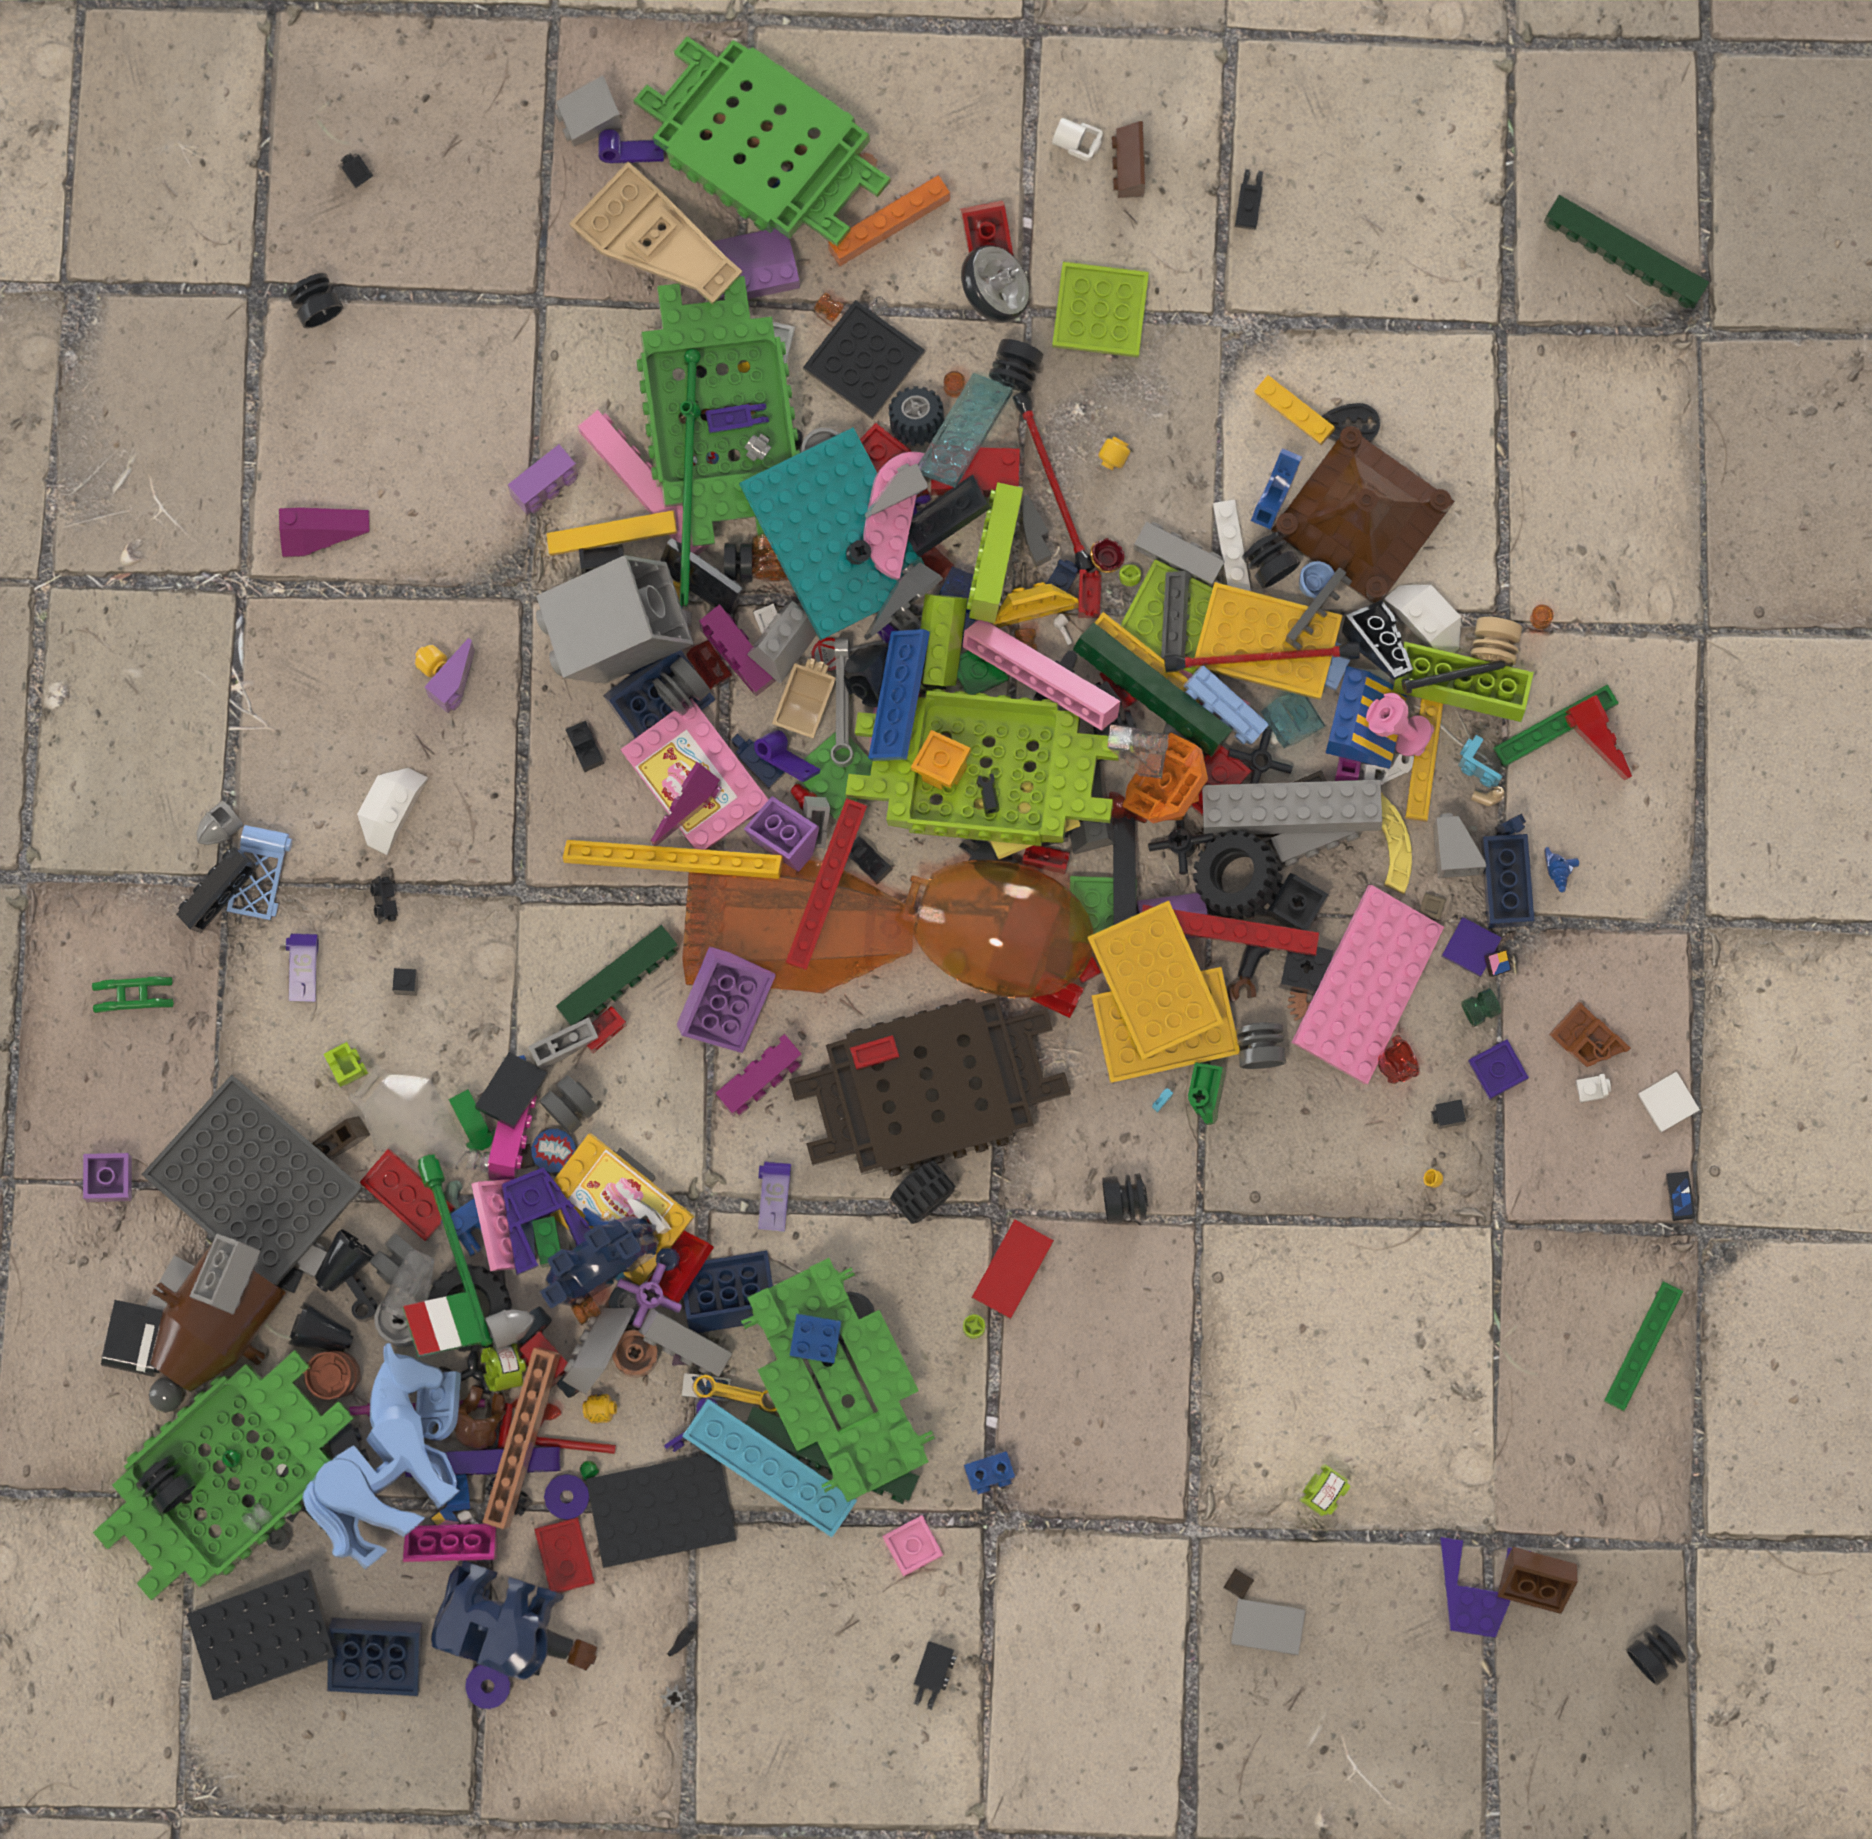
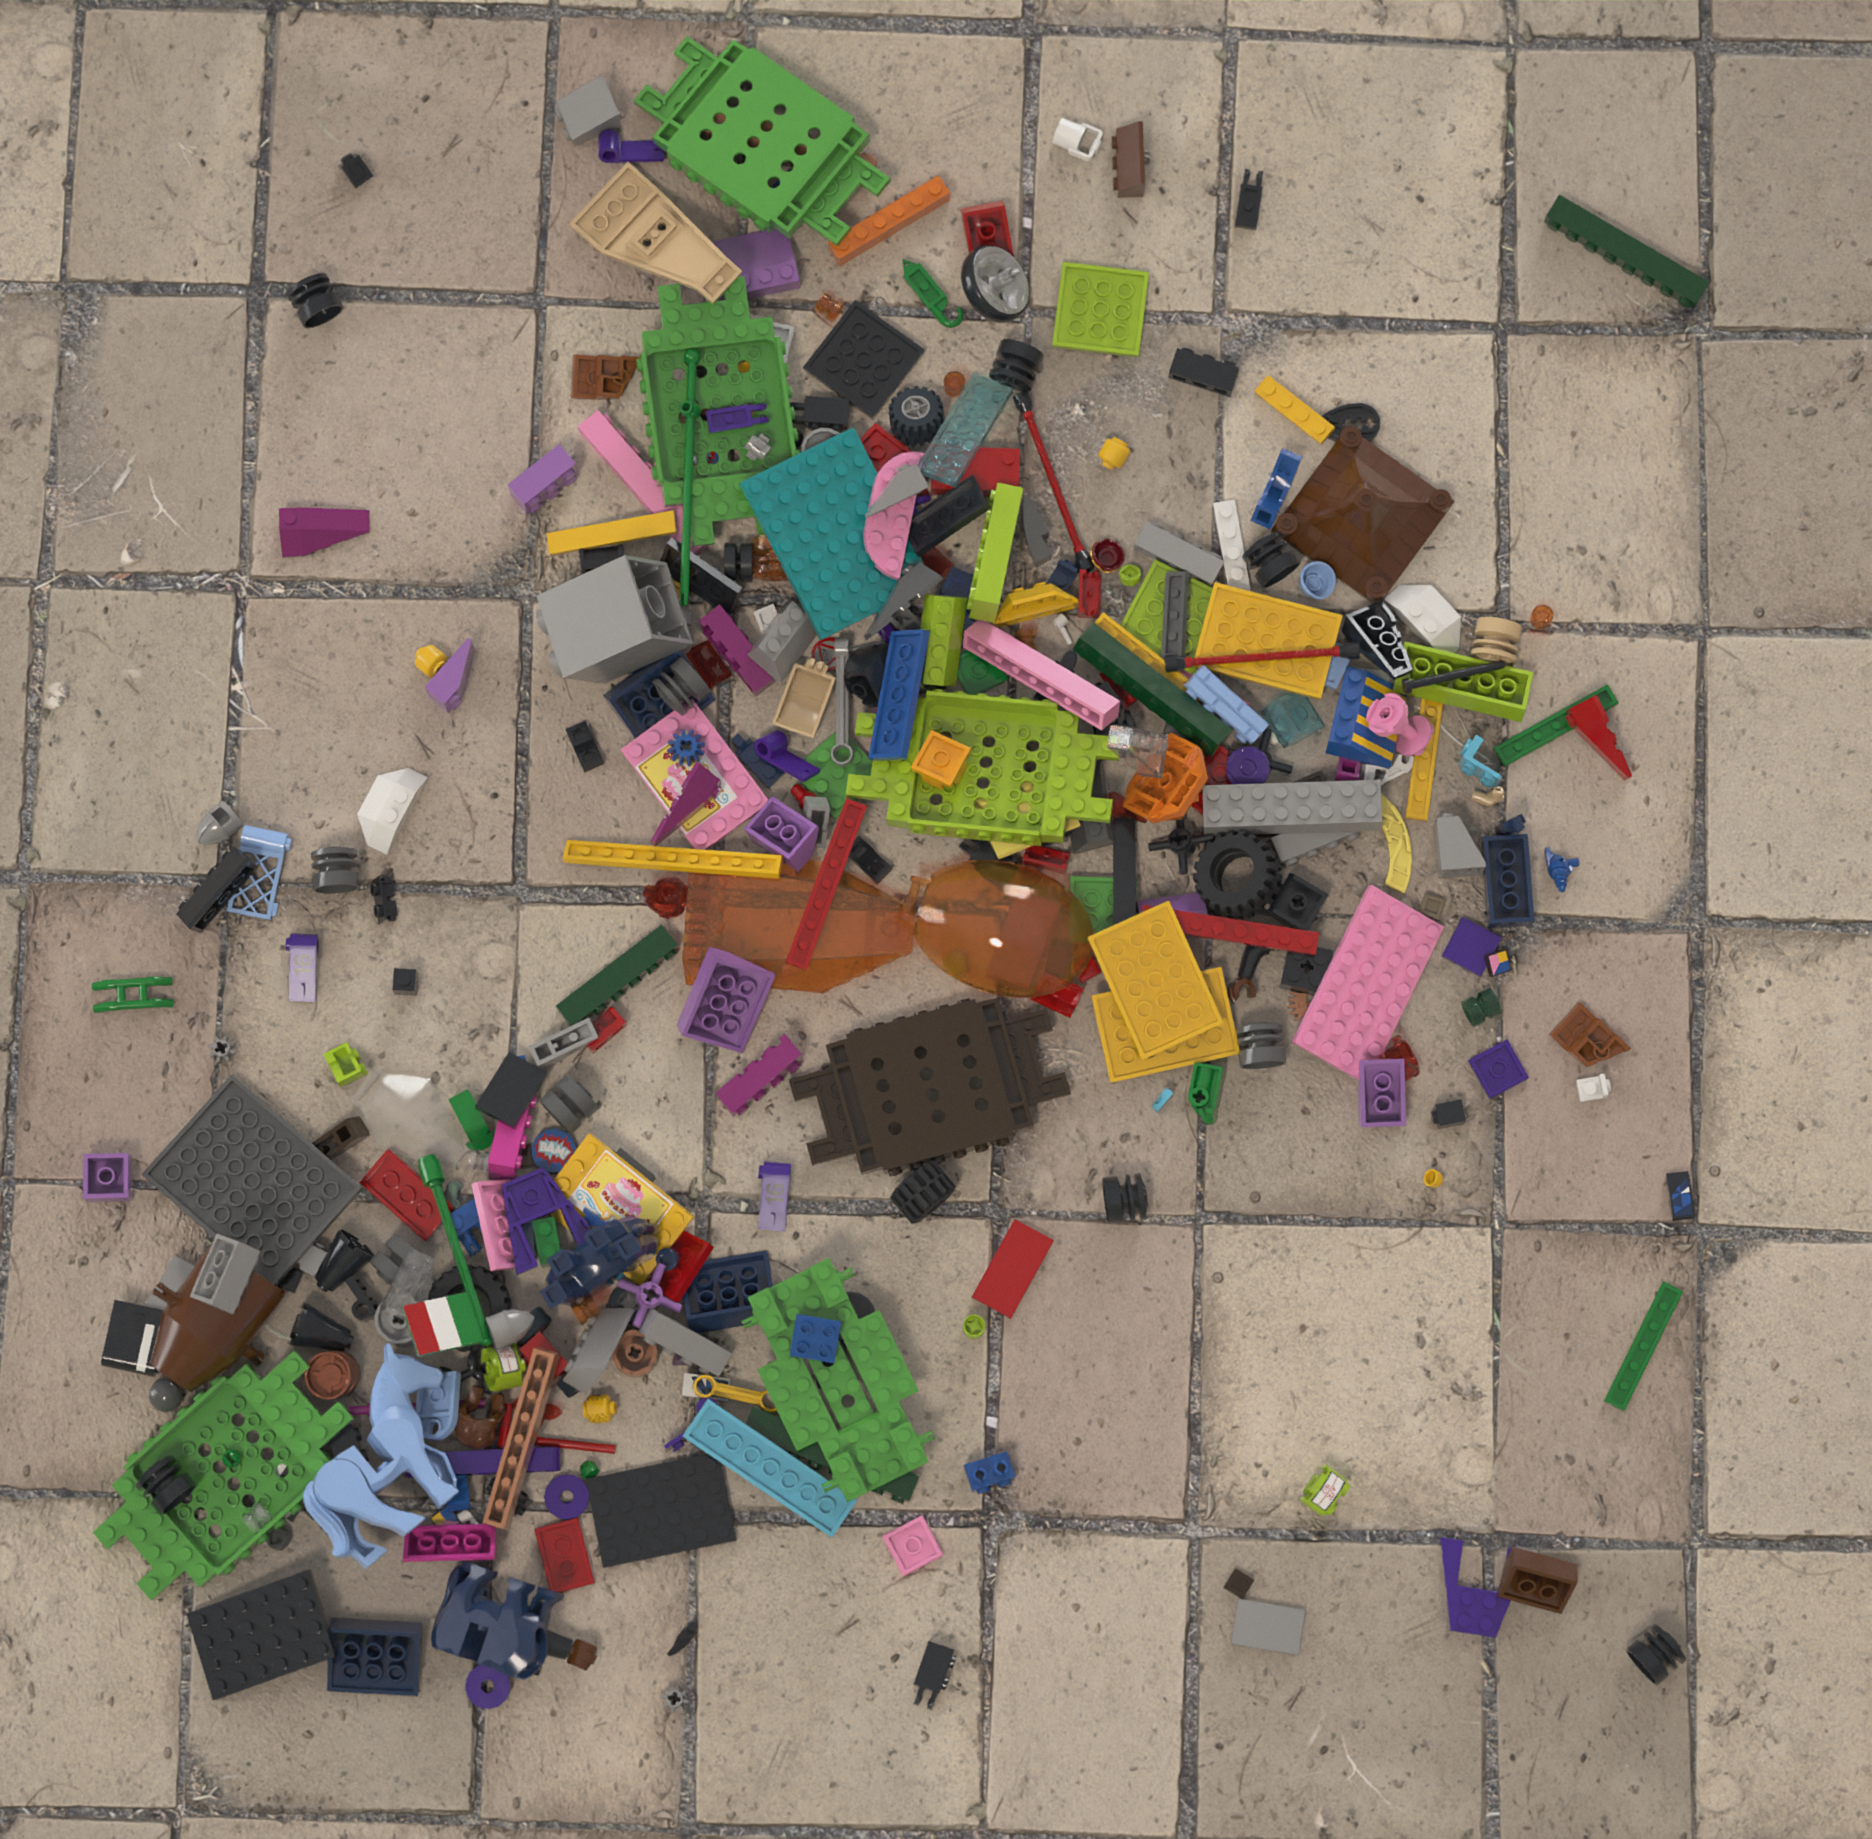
(216, 1049): none -> light grey gear
(335, 874): none -> dark grey wheel
(600, 376): none -> dark orange slope
(645, 1211): white slope -> none
(666, 897): none -> clear red helmet
(695, 747): none -> blue gear
(823, 413): none -> black hinge
(853, 552): black wheel -> none
(874, 1052): red tile -> none
(929, 293): none -> green plate
(989, 795): black bar -> none
(1203, 371): none -> black brick
(1247, 766): none -> dark purple tile
(1315, 608): dark grey hinge -> none
(1381, 1093): none -> medium lavender slope
(1668, 1102): white tile -> none

